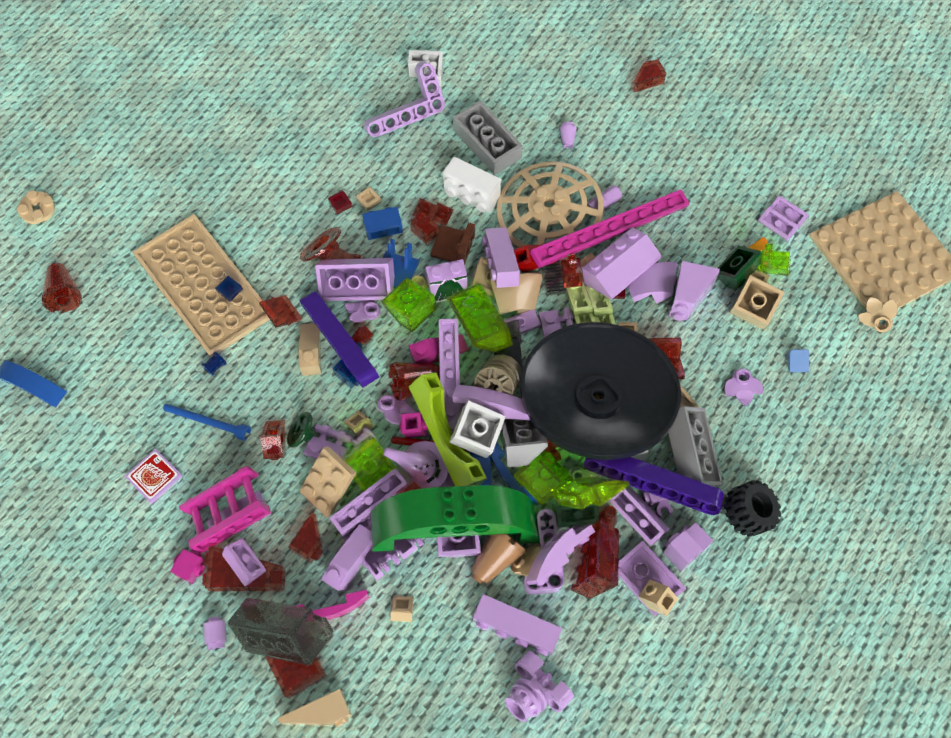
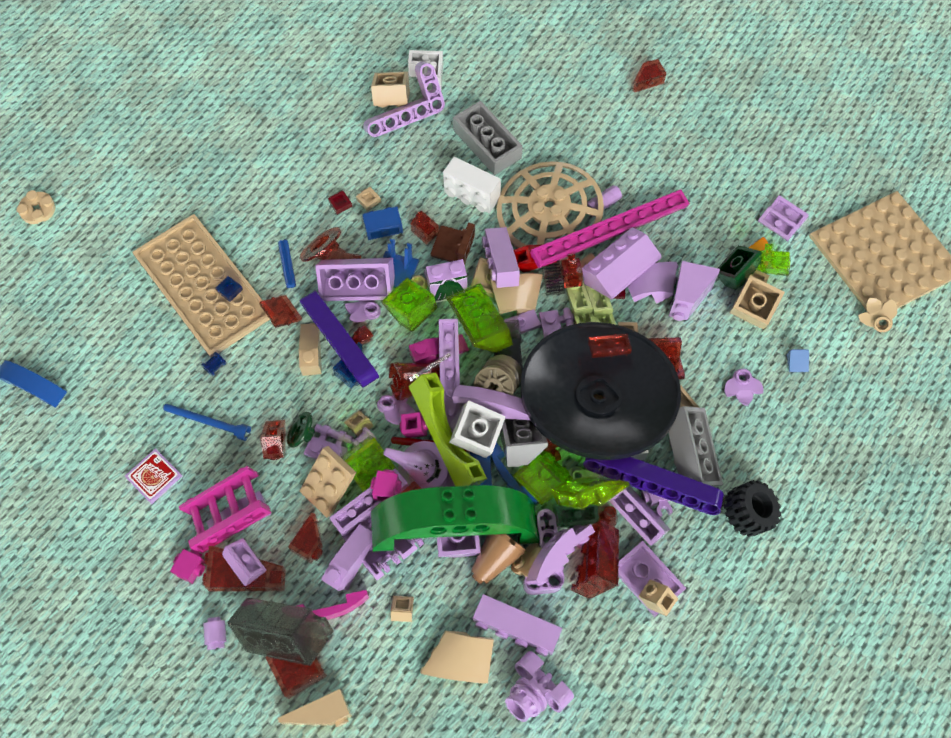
(60, 290): clear red cone -> none
(287, 263): none -> blue axle
(385, 485): none -> dark pink brick
(390, 89): none -> tan brick
(430, 367): none -> clear piece
(438, 213): clear red slope -> none
(460, 658): none -> tan slope
(568, 133): lavender cone -> none
(609, 345): none -> clear red plate
(687, 545): lavender brick -> none

